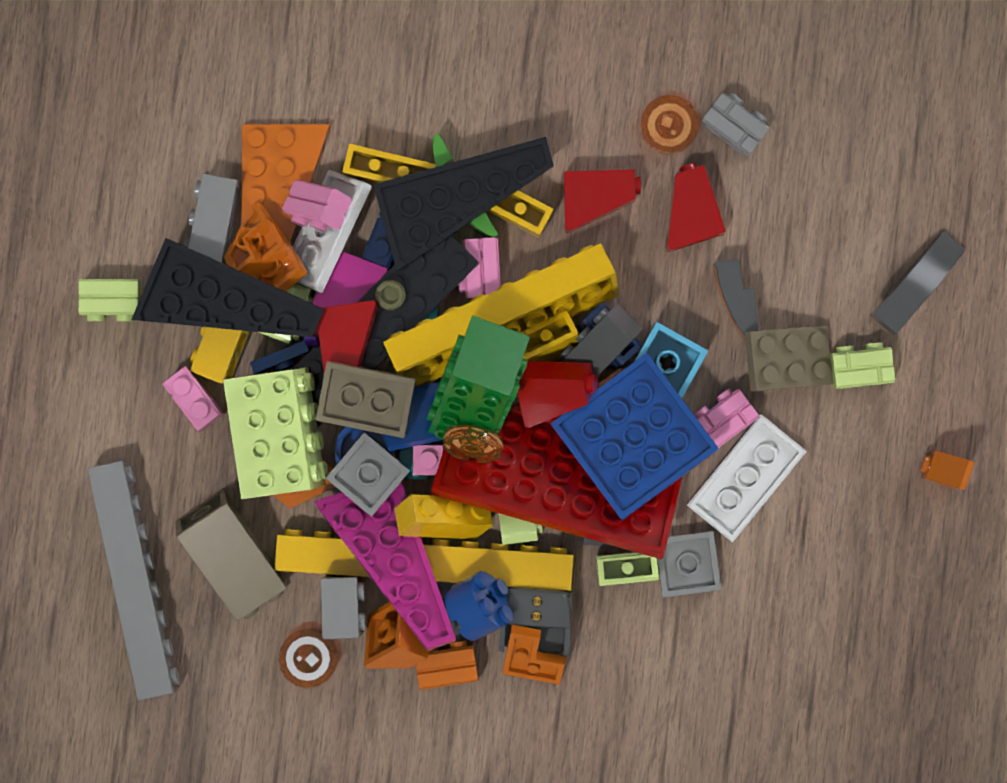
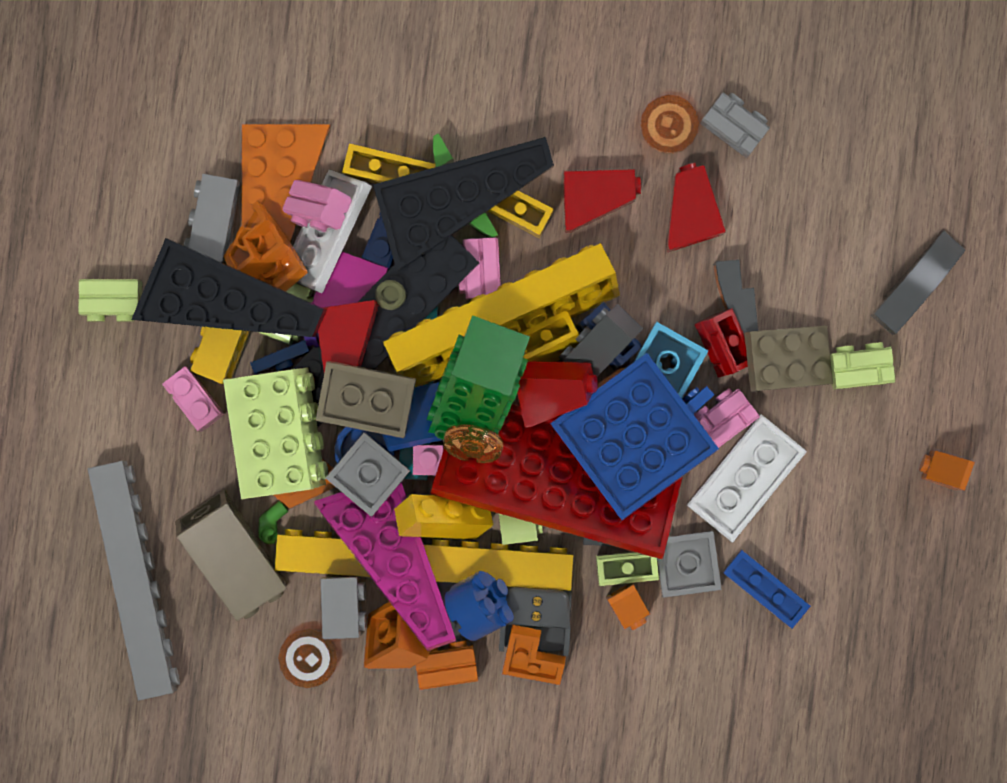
(268, 522): none -> bright green arm
(628, 606): none -> orange slope
(697, 398): none -> blue plate
(724, 341): none -> red brick
(766, 589): none -> blue plate

